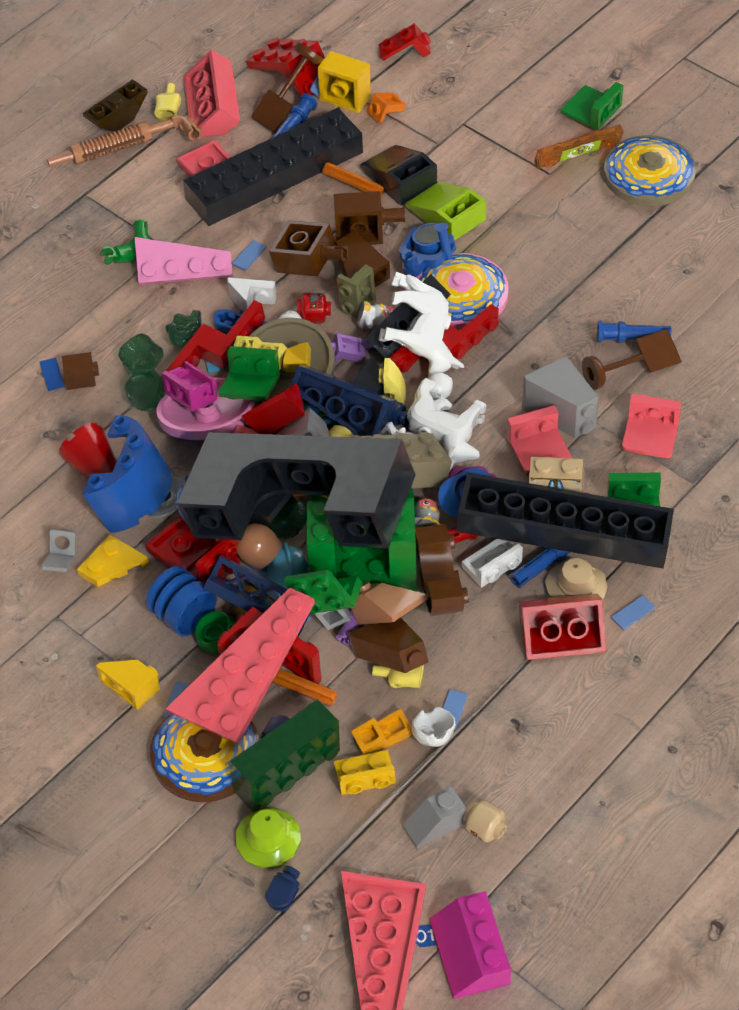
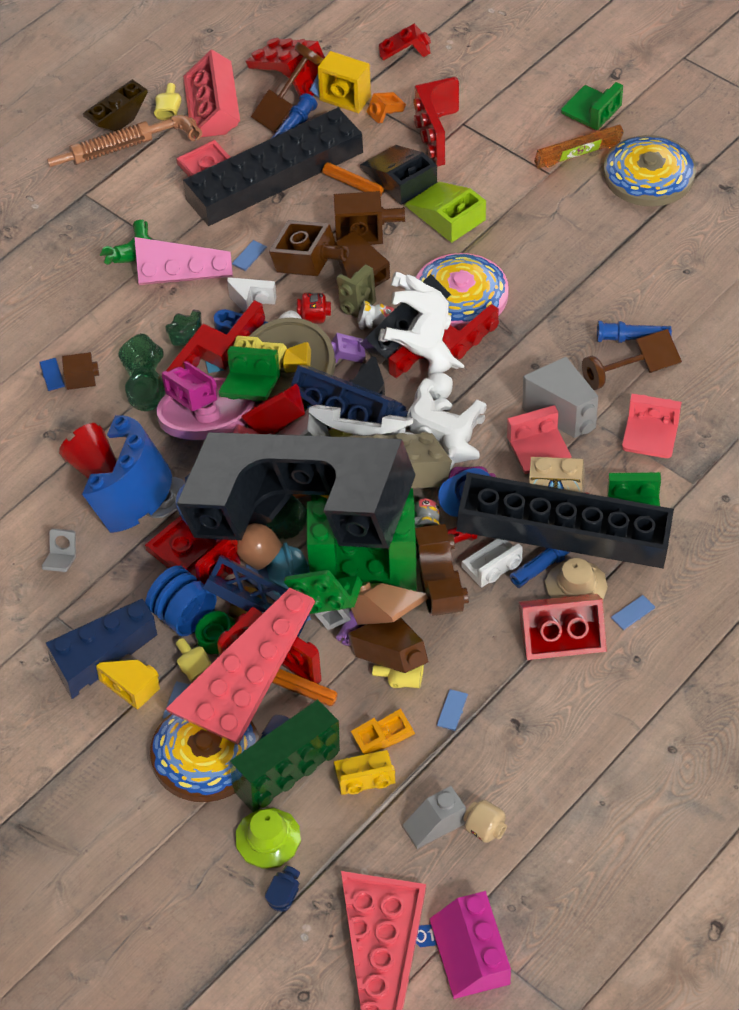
(99, 641): none -> dark blue wedge
(110, 561): yellow wing -> none
(193, 661): none -> light yellow piece
(331, 417): none -> white slope
(393, 381): light yellow slope -> none
(430, 103): none -> red bracket
(431, 248): blue piece -> none
(433, 728): white hair -> none

